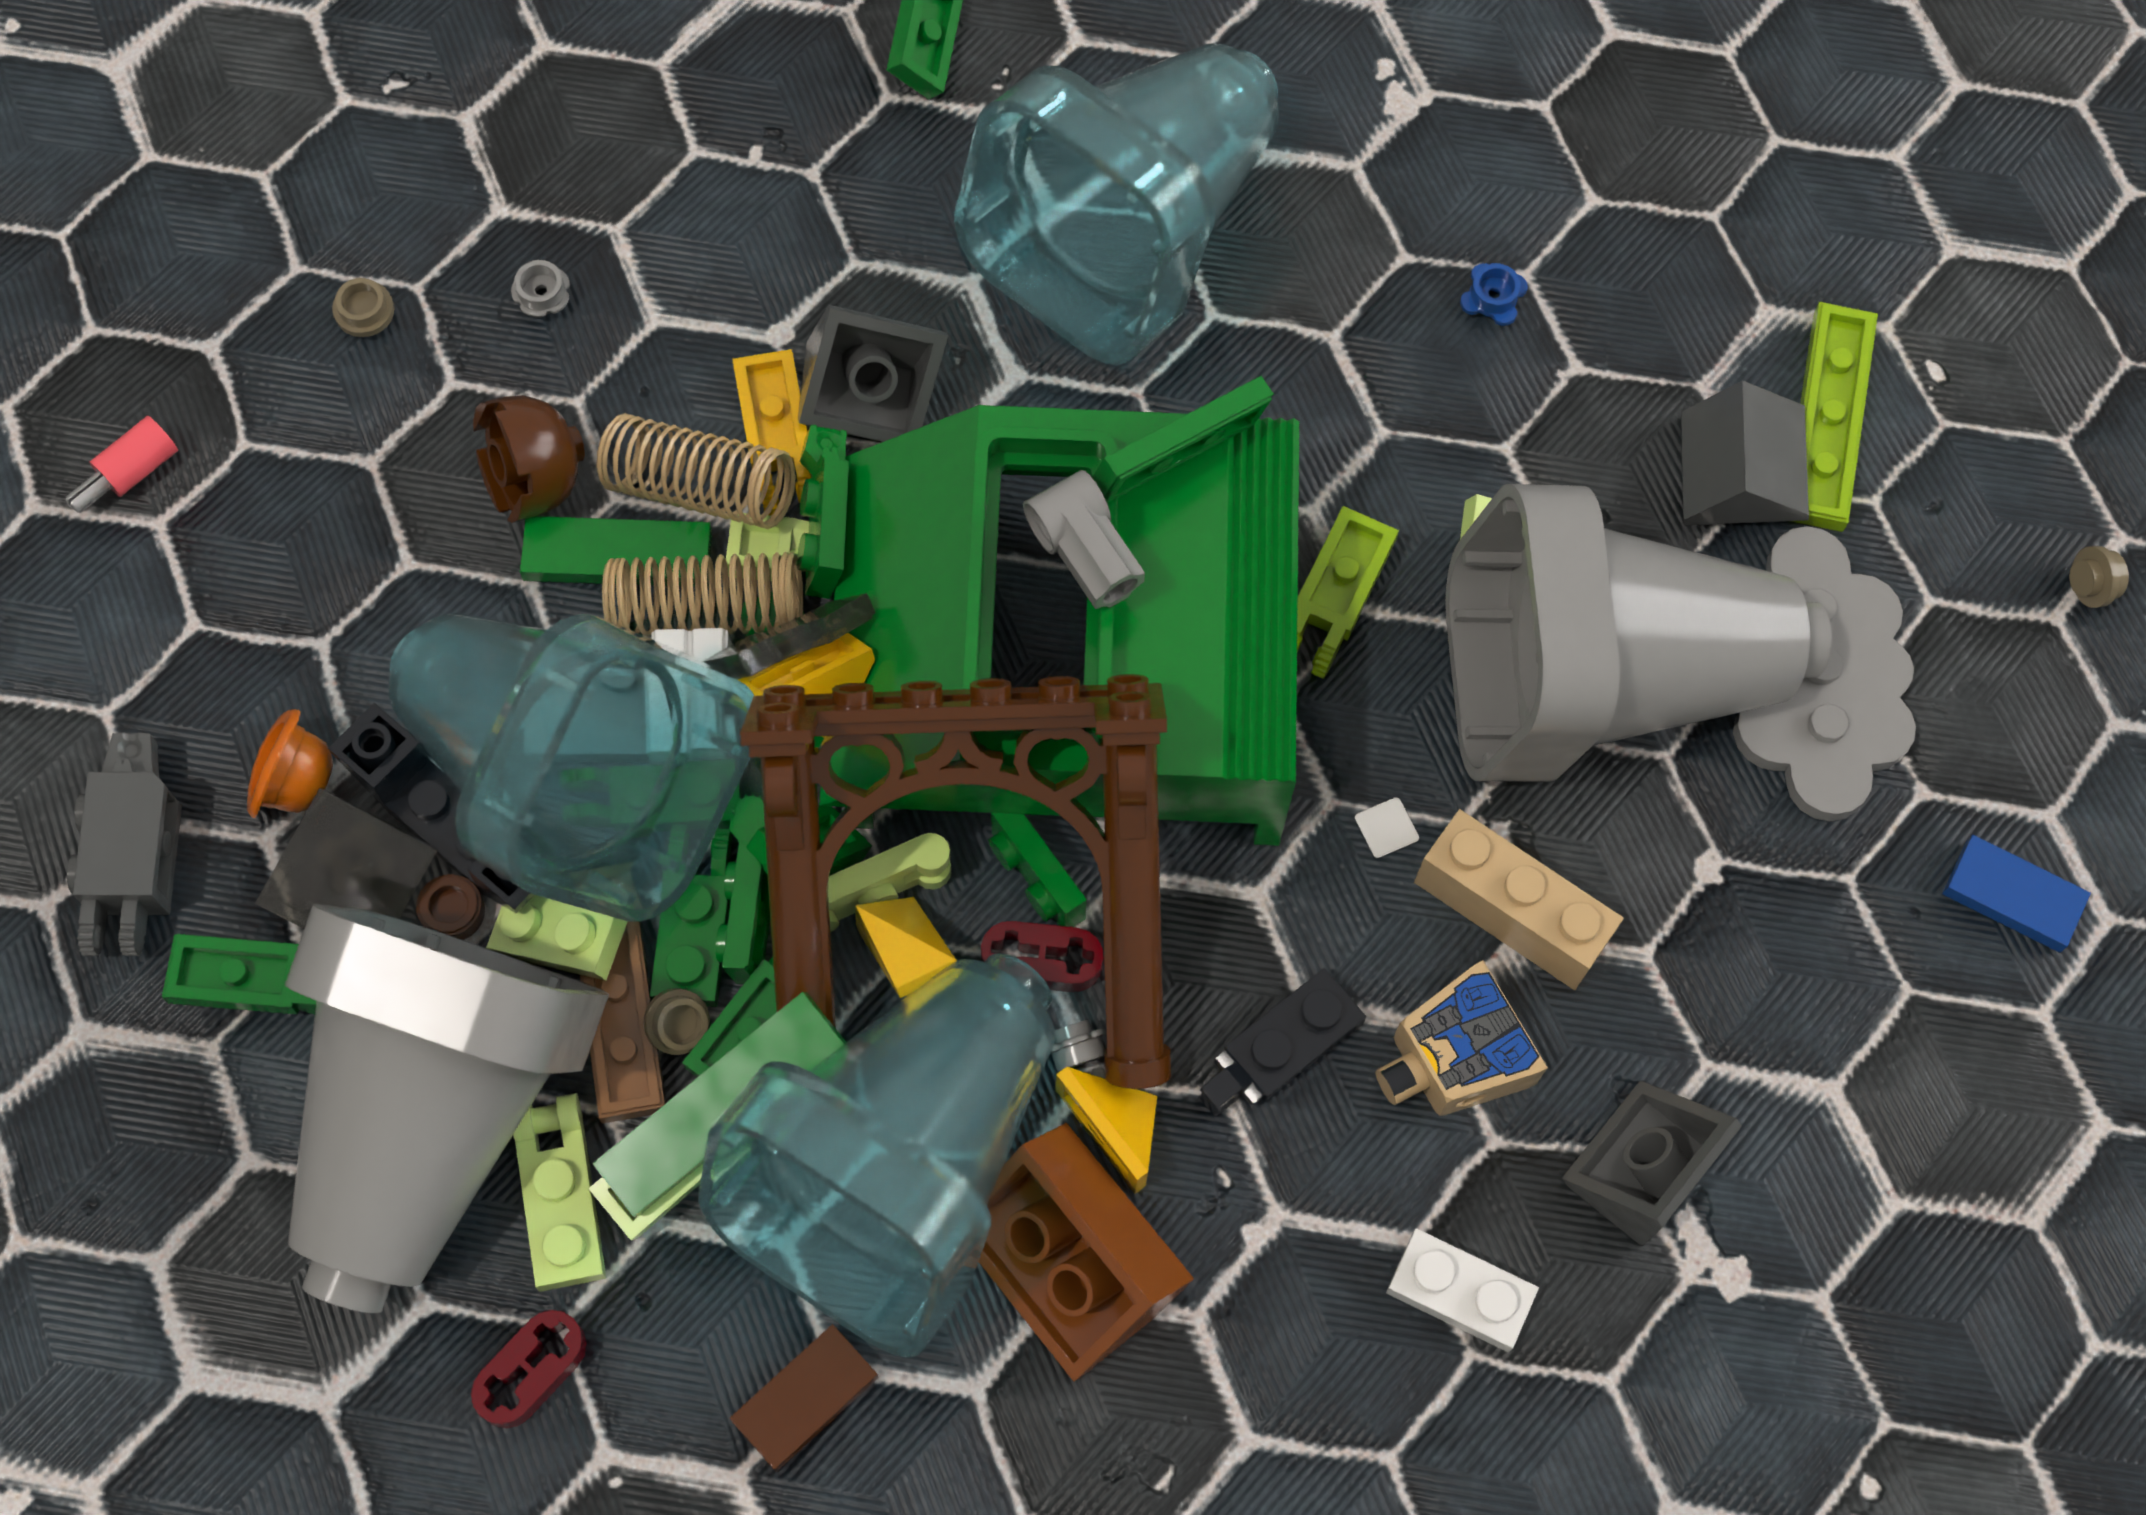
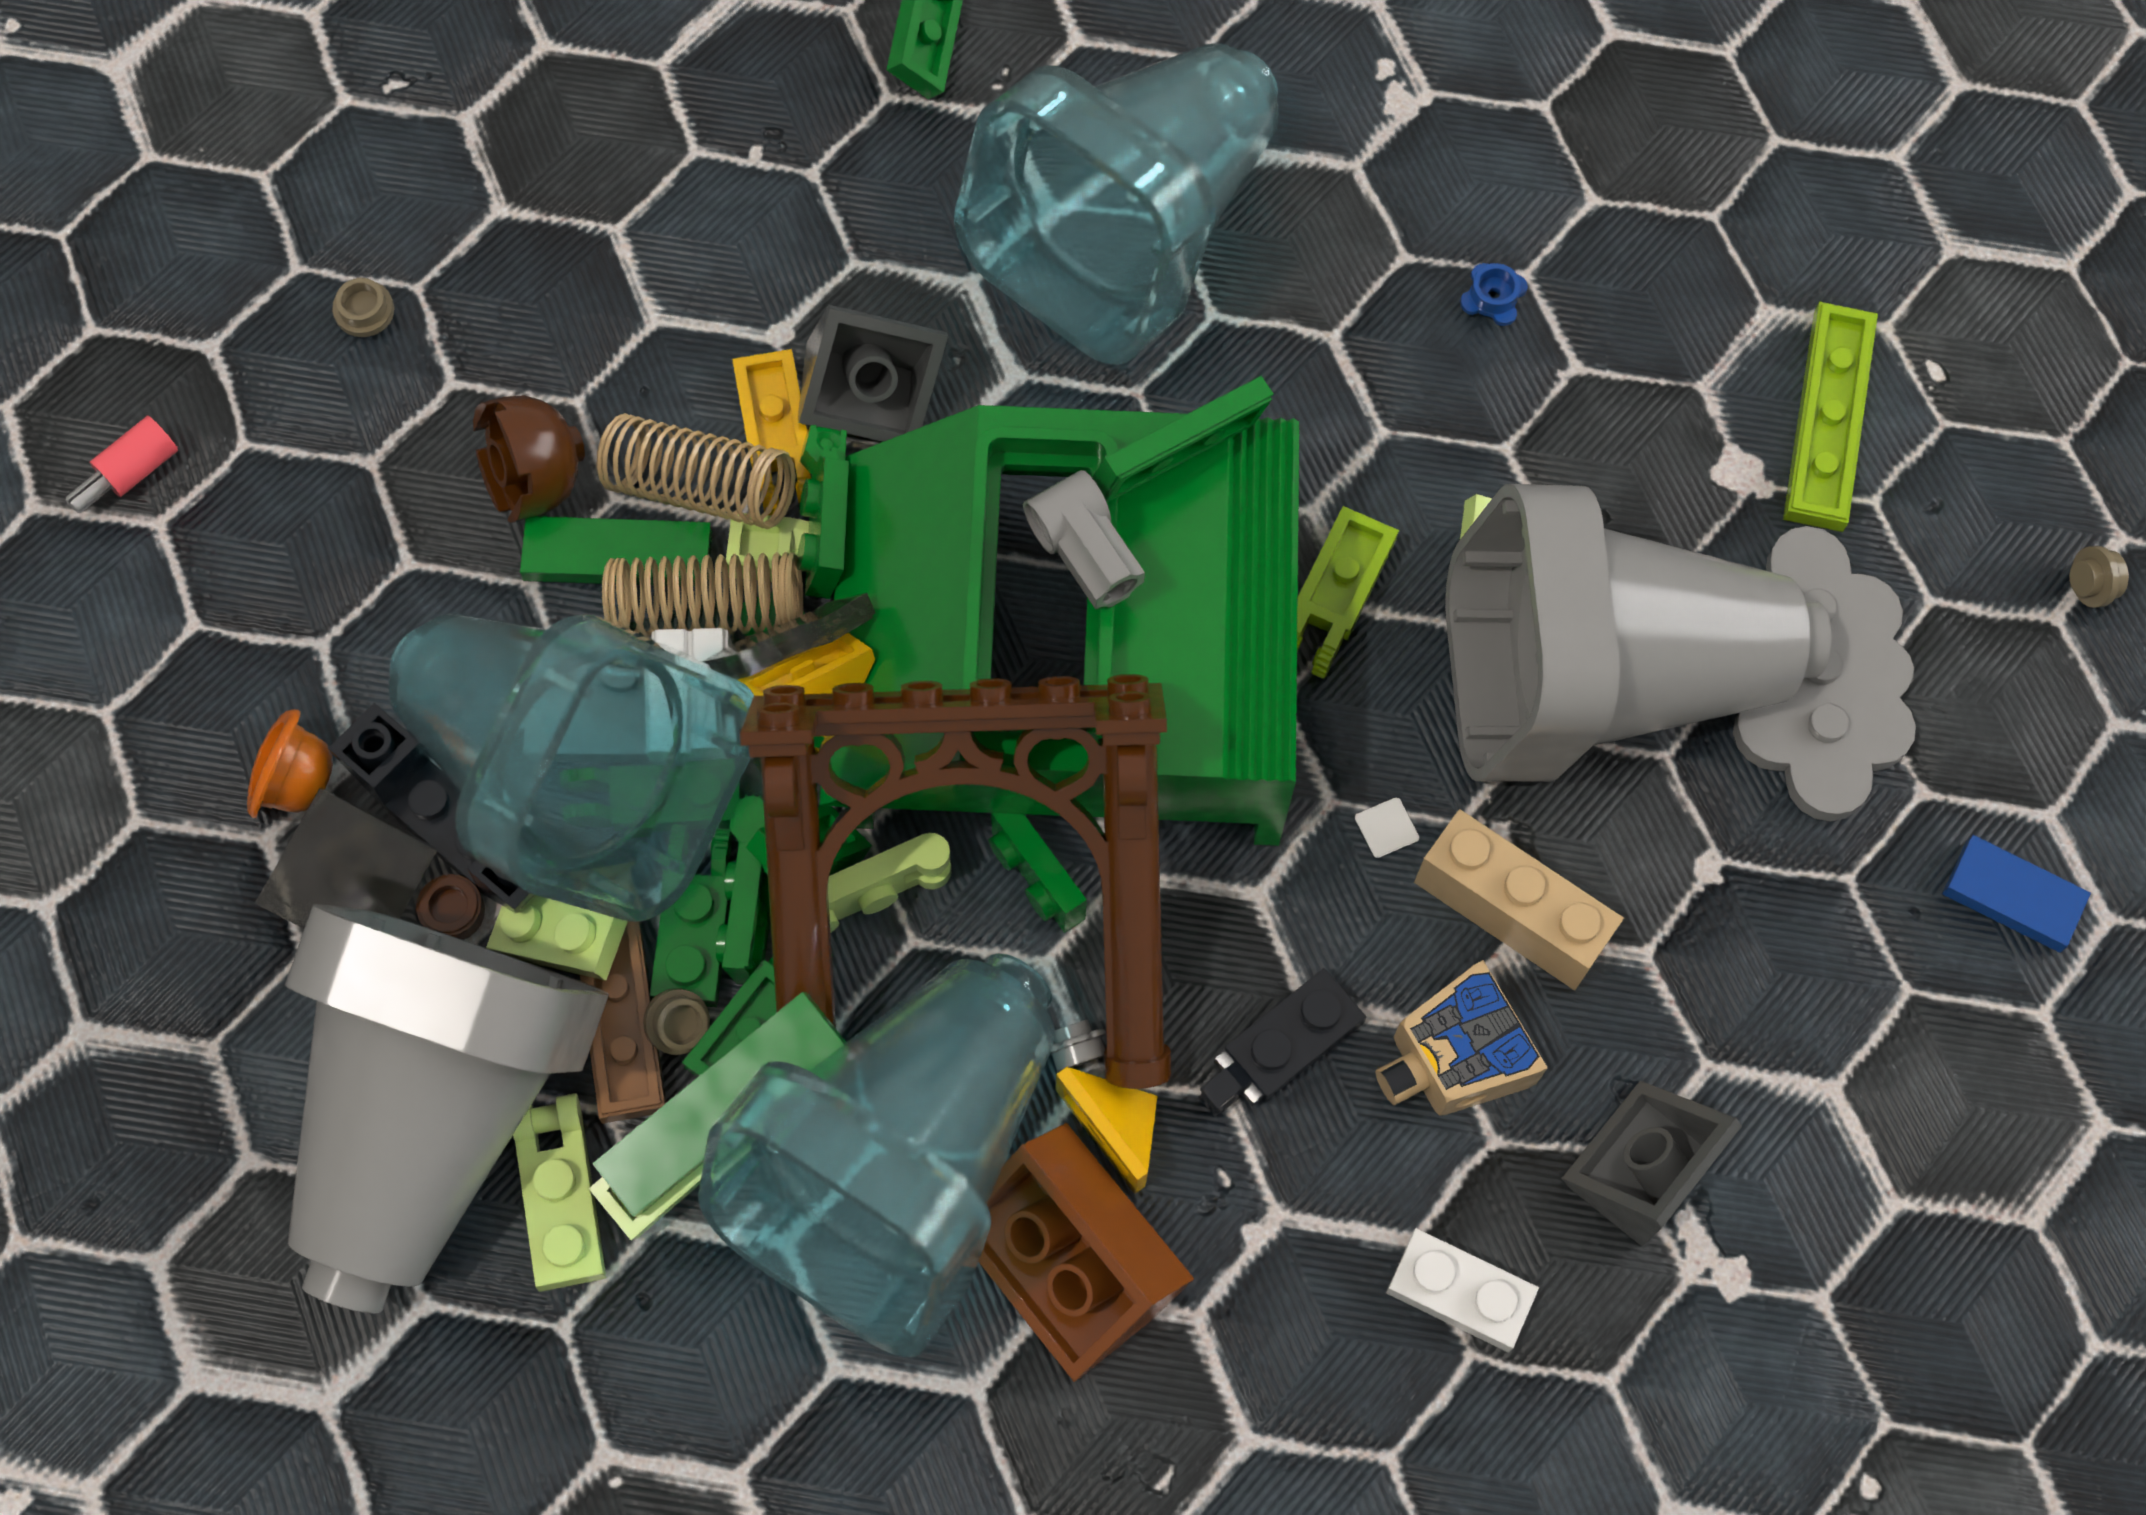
(125, 845): dark grey hinge -> none
(232, 975): green hinge -> none
(517, 1357): dark red beam -> none
(536, 276): light grey plate -> none
(804, 1397): reddish brown tile -> none
(903, 942): yellow slope -> none
(1049, 941): dark red beam -> none
(1744, 458): dark grey slope -> none

